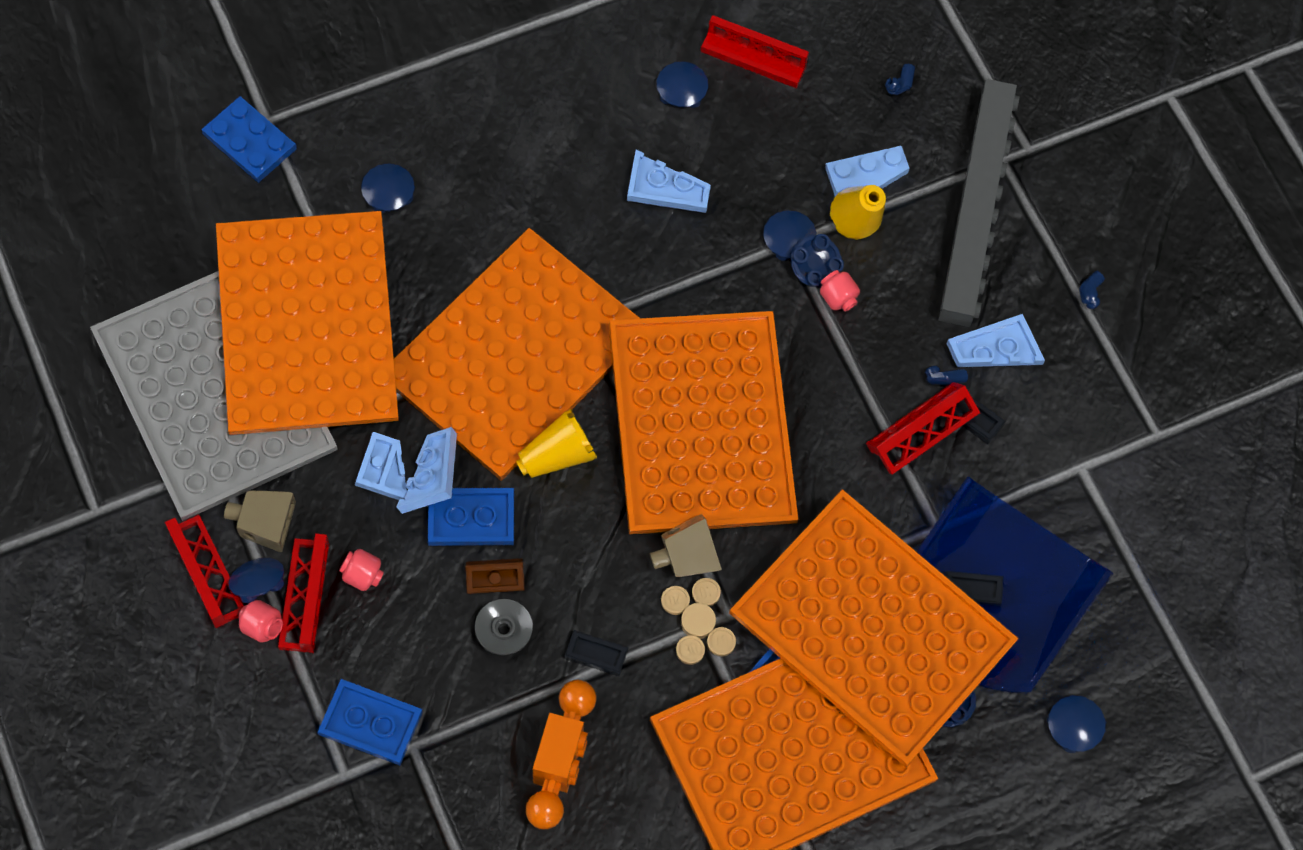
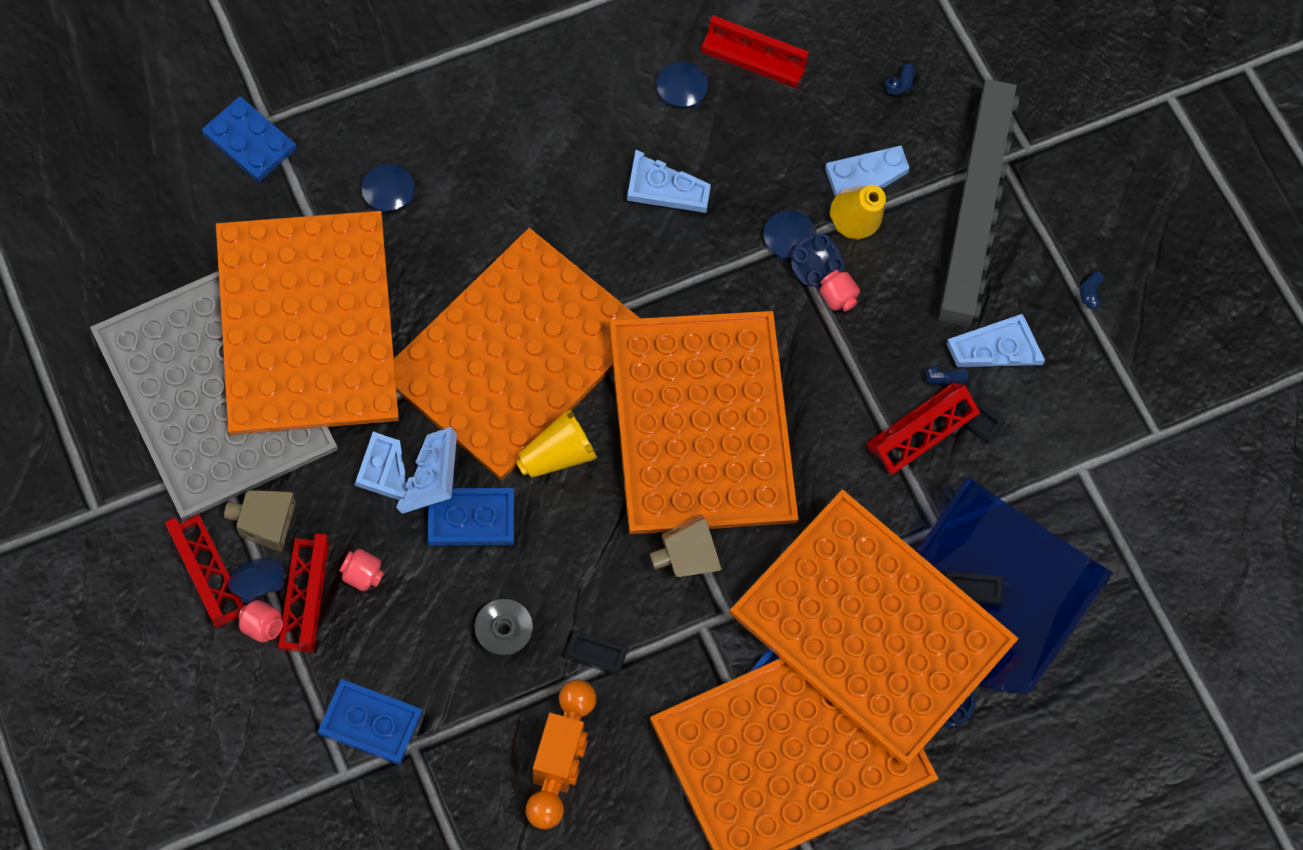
(494, 576): reddish brown slope -> none
(698, 621): tan piece -> none
(1076, 723): dark blue dish -> none

